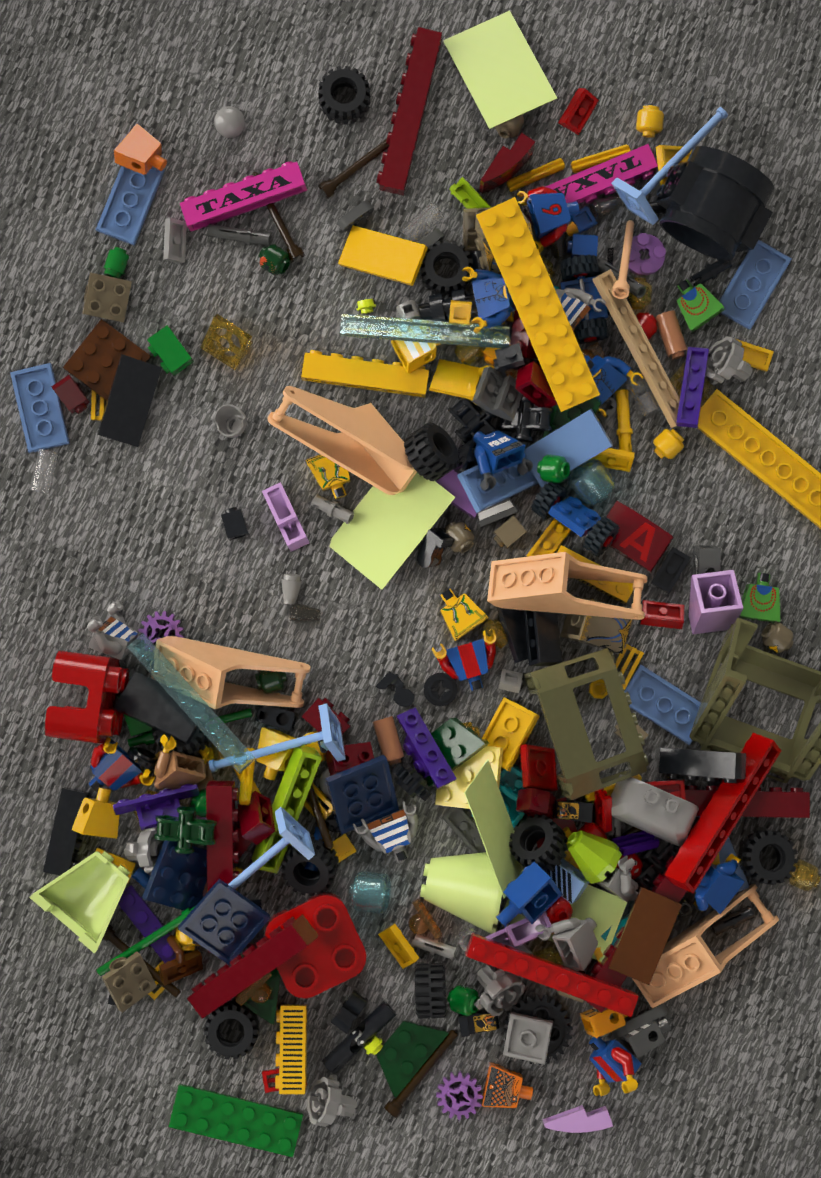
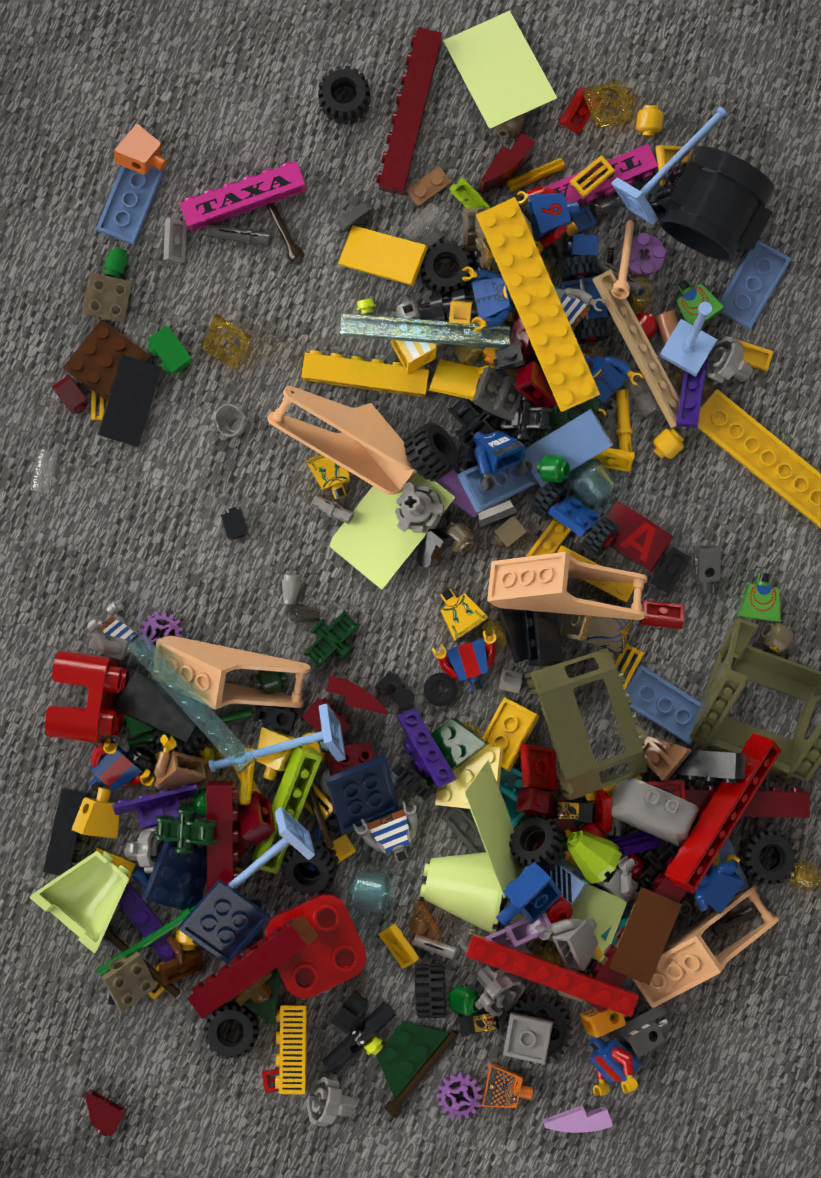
(39, 408): medium blue tile -> none
(103, 1113): none -> dark red slope
(229, 122): light grey hair -> none
(235, 1120): green plate -> none
(274, 259): dark green head -> none
(285, 517): lavender slope -> none
(326, 645): none -> dark green axle
(330, 185): dark brown piece -> none
(355, 695): none -> dark red slope
(388, 740): nougat brick -> none
(417, 508): none -> light grey piece
(428, 186): none -> medium nougat plate
(583, 193): none -> yellow tile
(593, 160): yellow axle -> none
(597, 689): yellow tile -> none
(598, 107): none -> clear yellow piece
(664, 756): none -> medium nougat wing
(688, 344): none -> light blue tile
(710, 272): black pin -> none
(714, 601): lavender slope -> none

